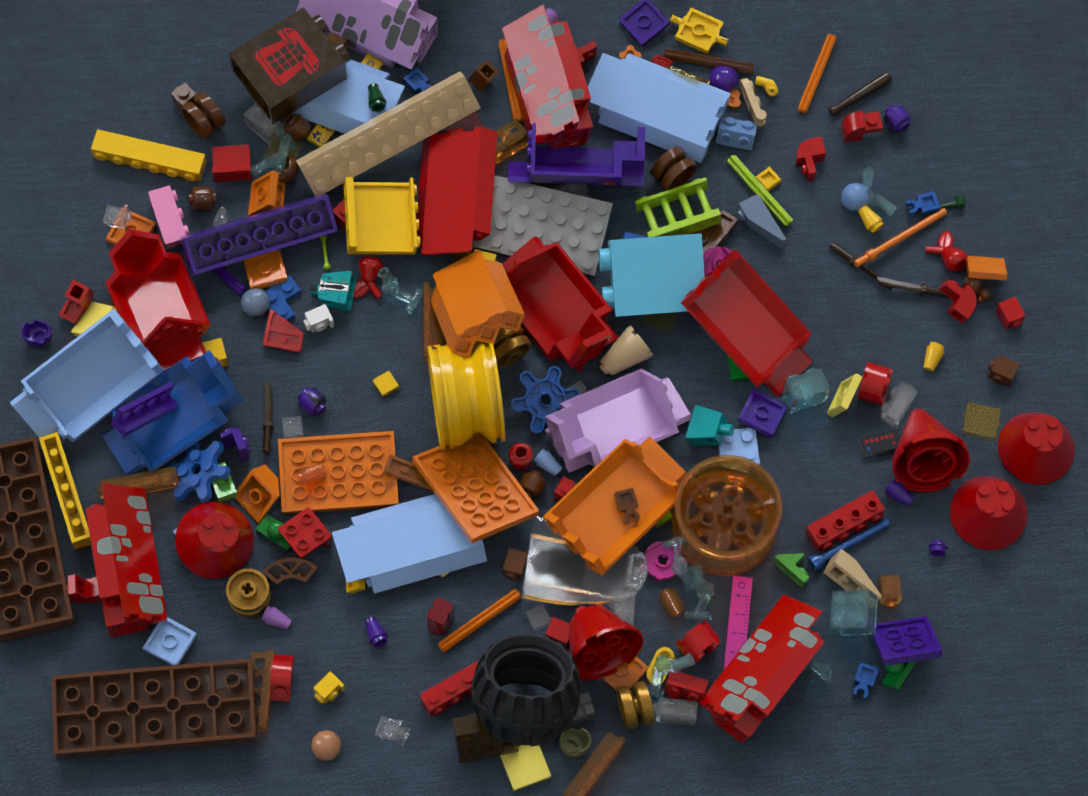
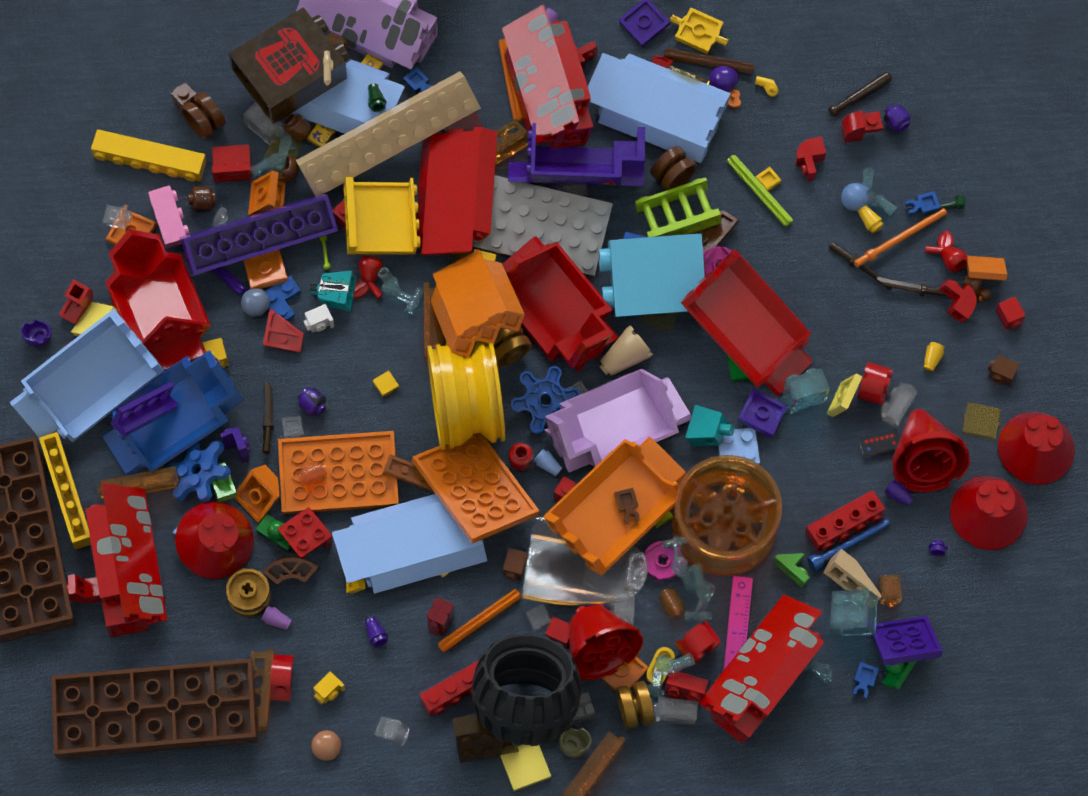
(170, 641): light blue plate -> none
(328, 67): none -> tan piece
(483, 76): reddish brown brick -> none
(533, 484): reddish brown head -> none
(630, 50): orange plate -> none
(736, 133): medium blue bracket -> none
(753, 102): tan plate -> none
(759, 219): sand blue slope -> none
(817, 73): orange axle -> none

